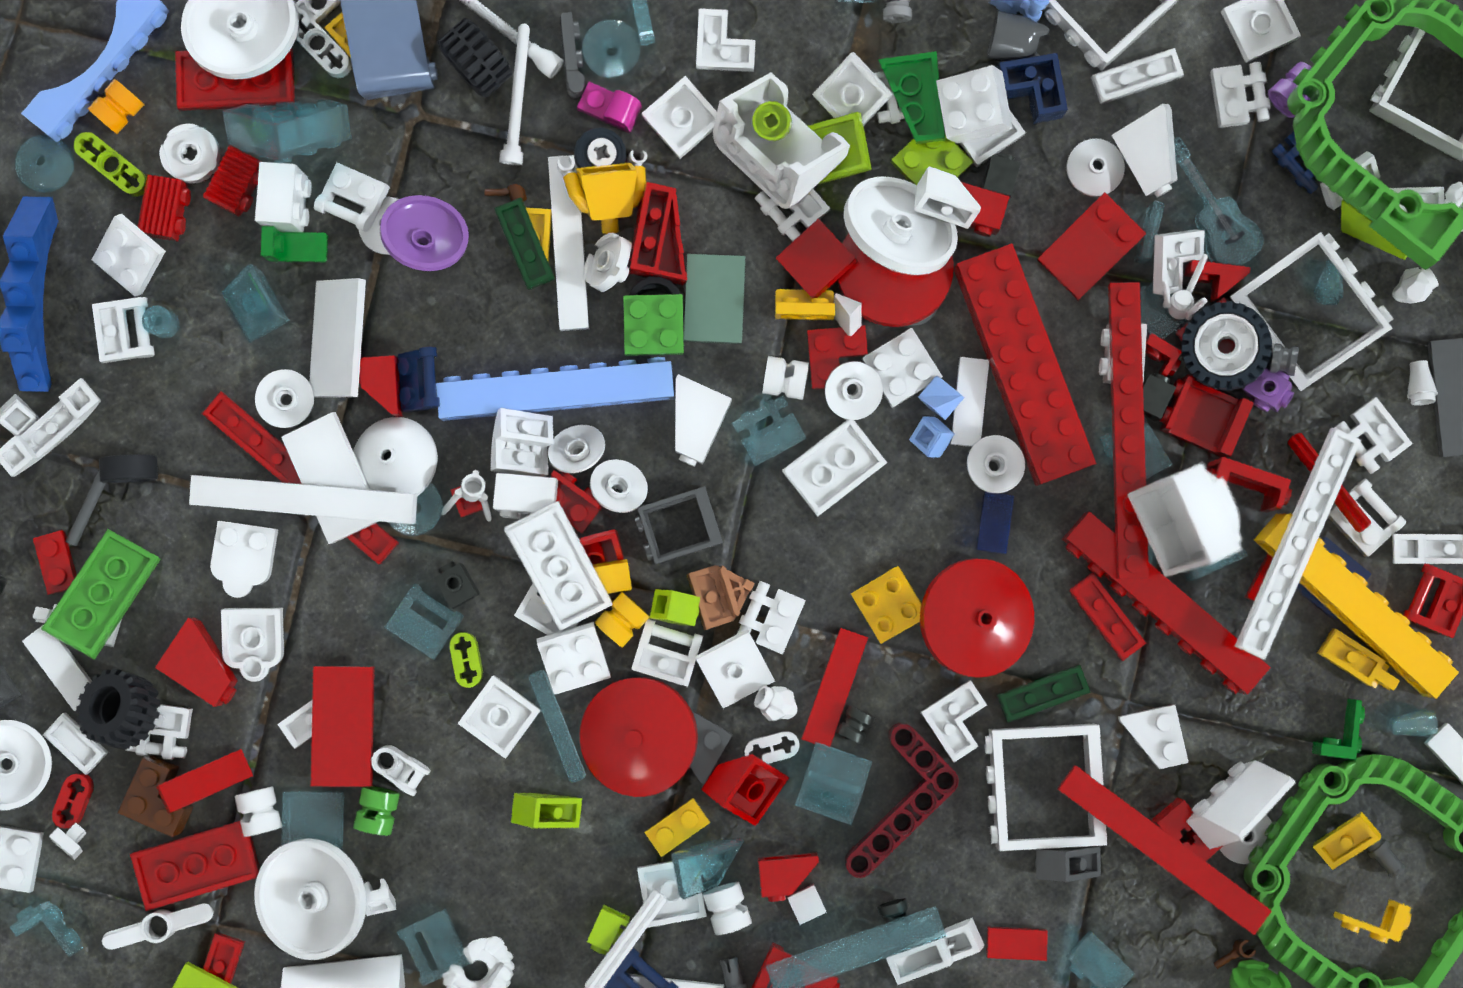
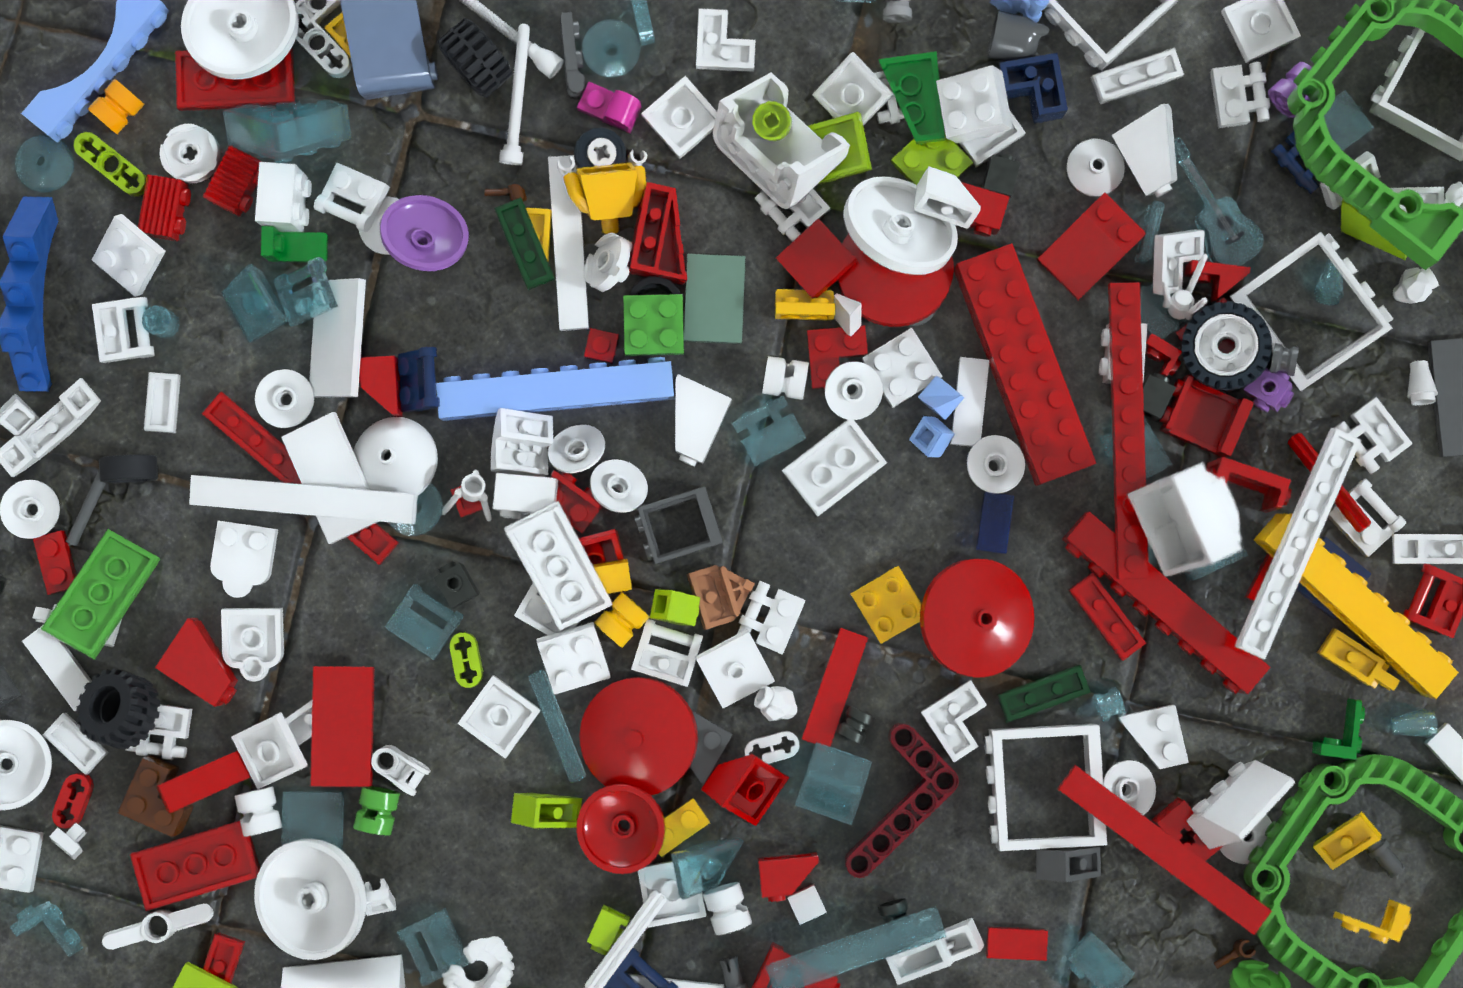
(16, 509): none -> white dish
(162, 402): none -> white tile
(269, 750): none -> white plate
(309, 301): none -> clear light blue plate
(601, 346): none -> red plate
(607, 842): none -> red dish
(1109, 704): none -> clear light blue wheel
(1138, 781): none -> white dish
(1346, 121): none -> clear light blue piece

